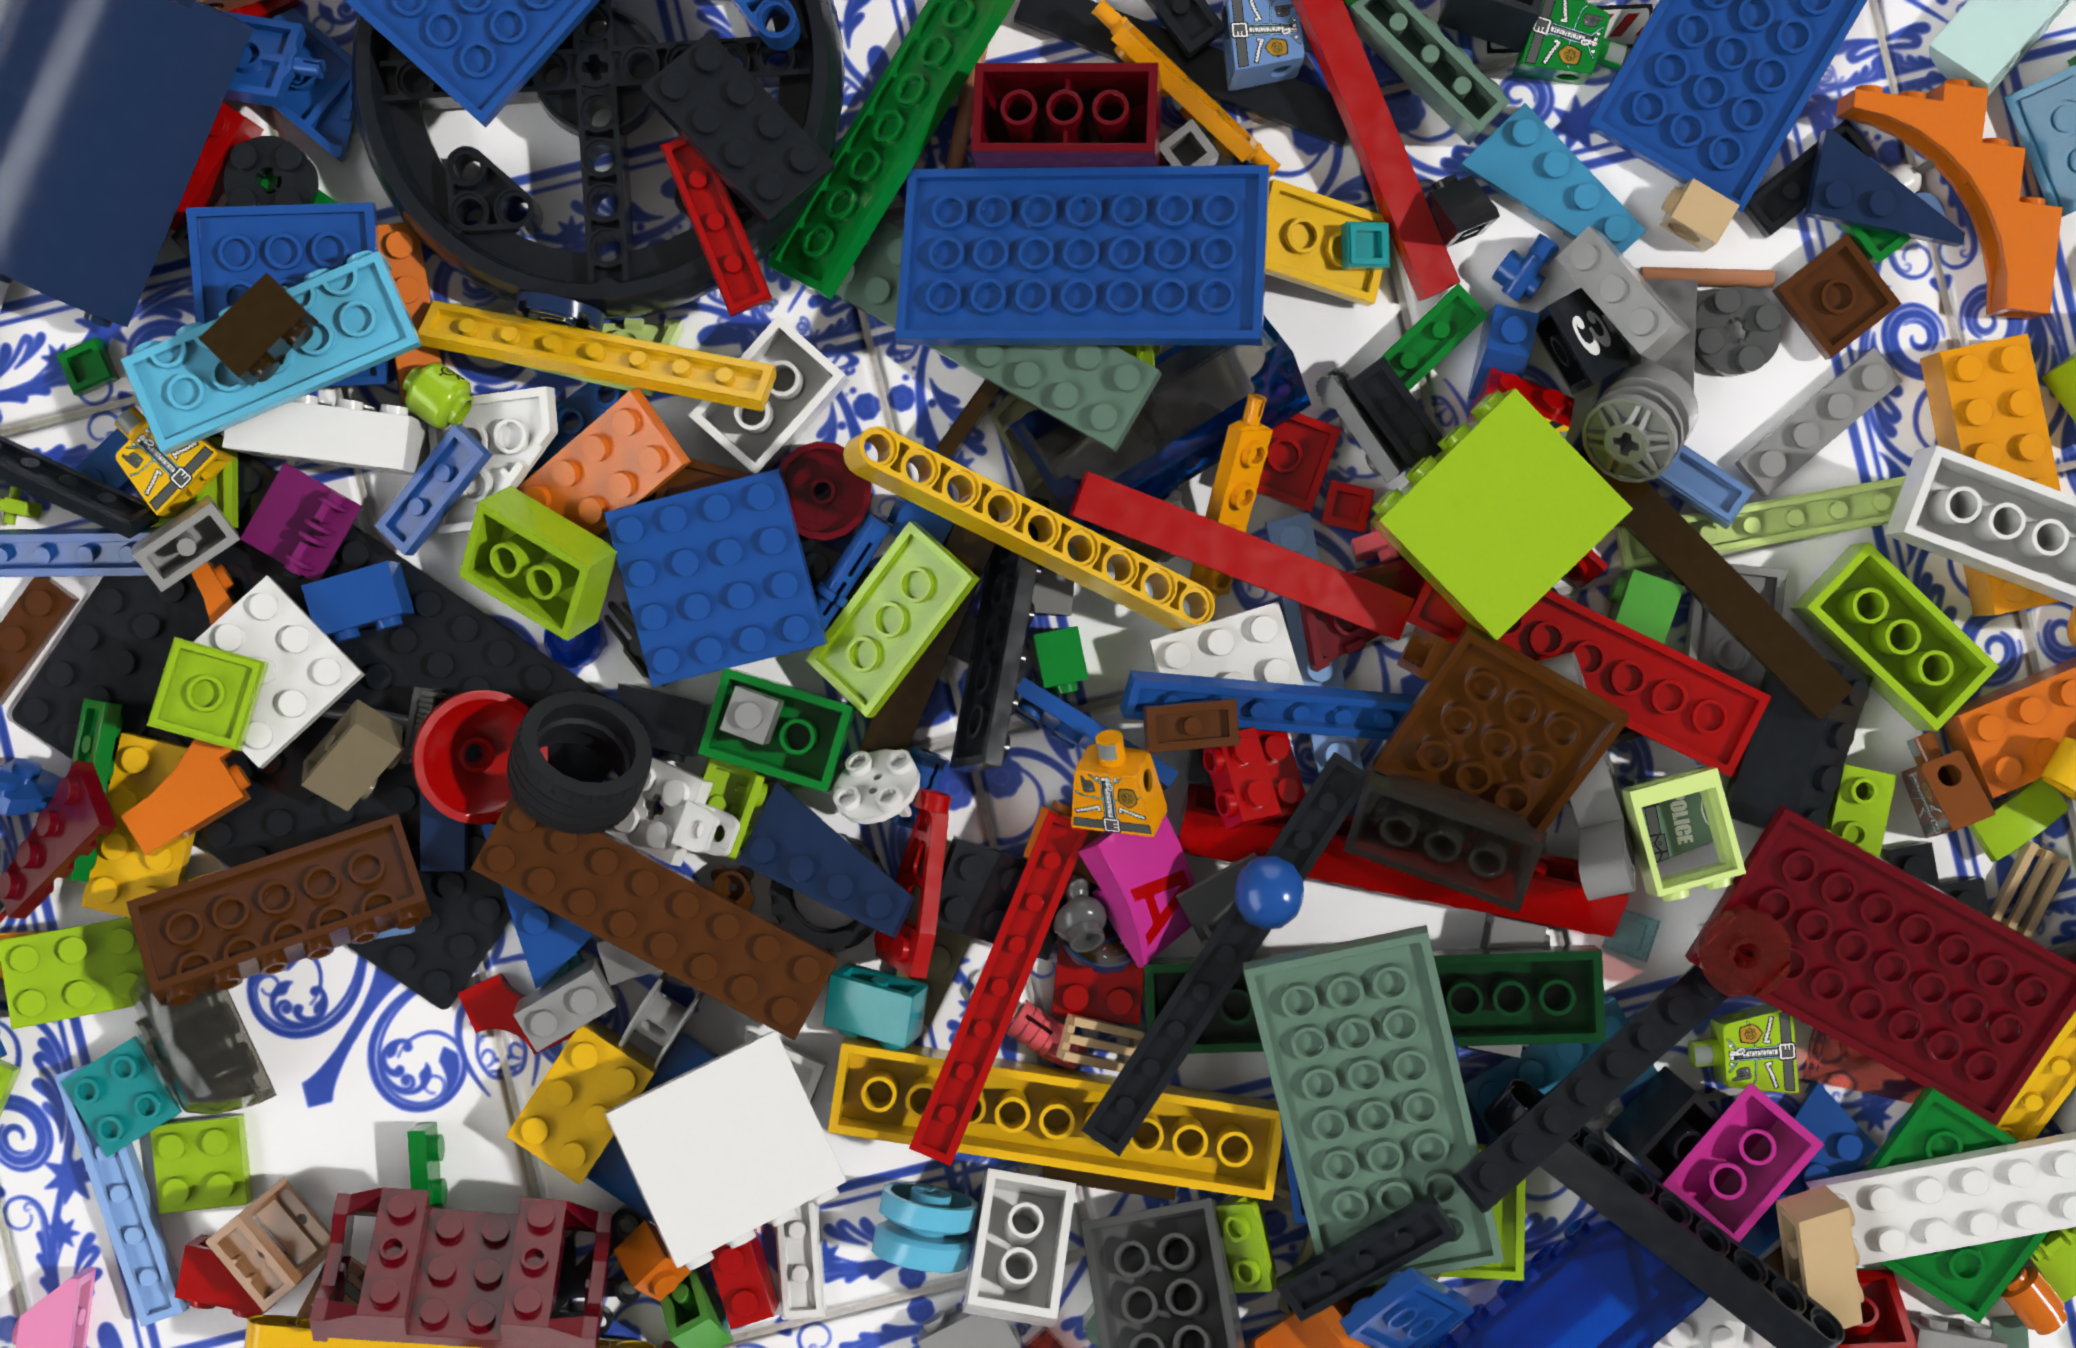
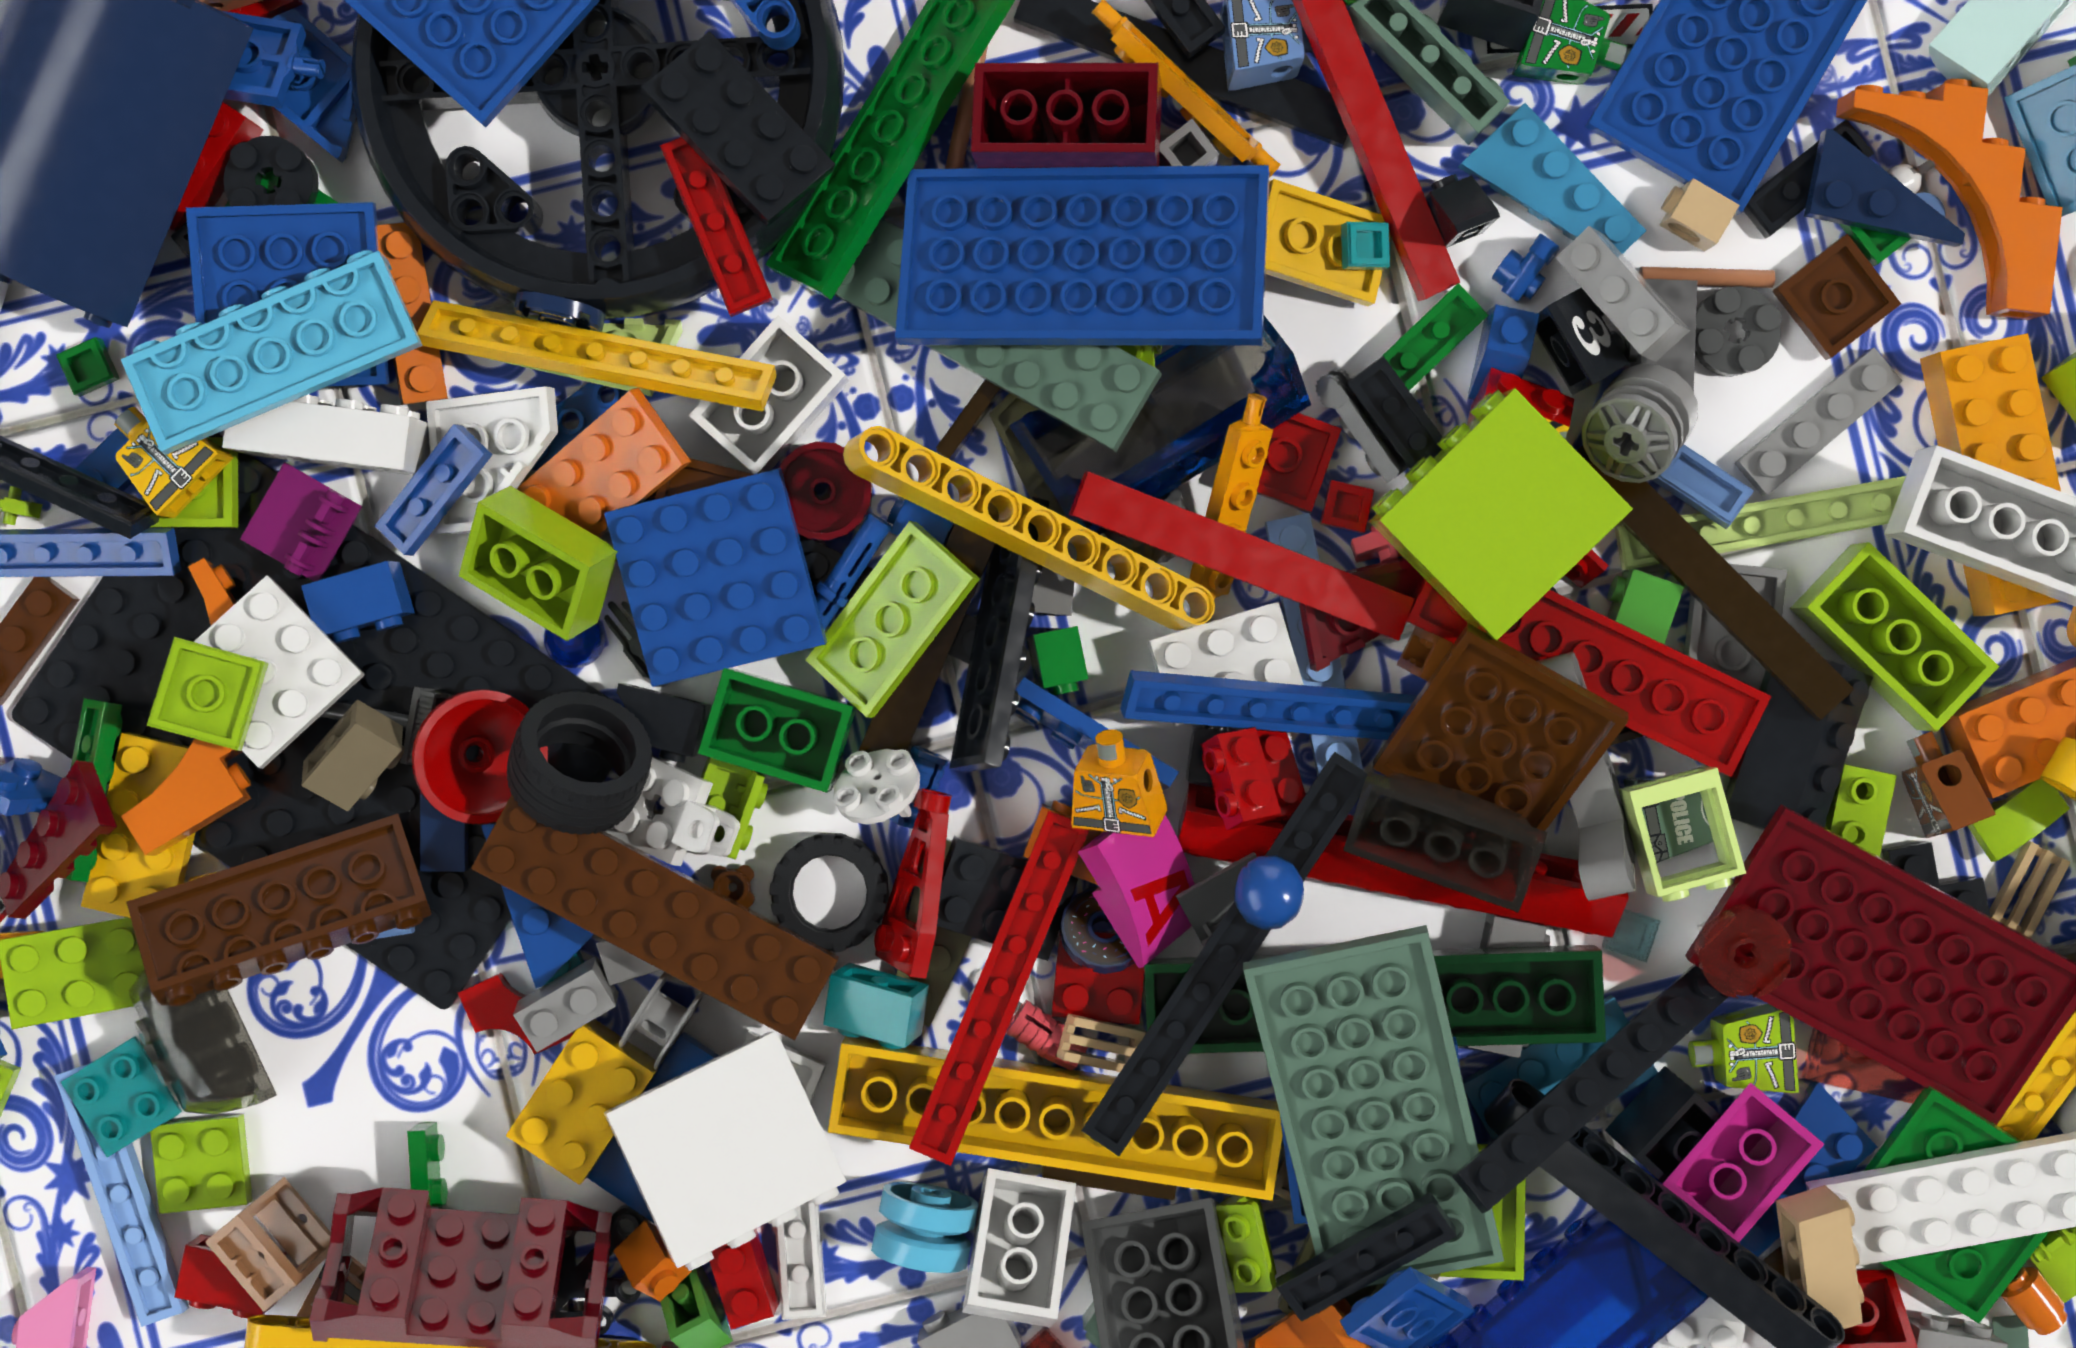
(184, 543): light grey brick -> none
(260, 331): dark brown brick -> none
(438, 395): lime head -> none
(752, 715): light grey brick -> none
(815, 860): dark blue wing -> none
(1081, 918): dark grey animal -> none
(1191, 725): reddish brown plate -> none

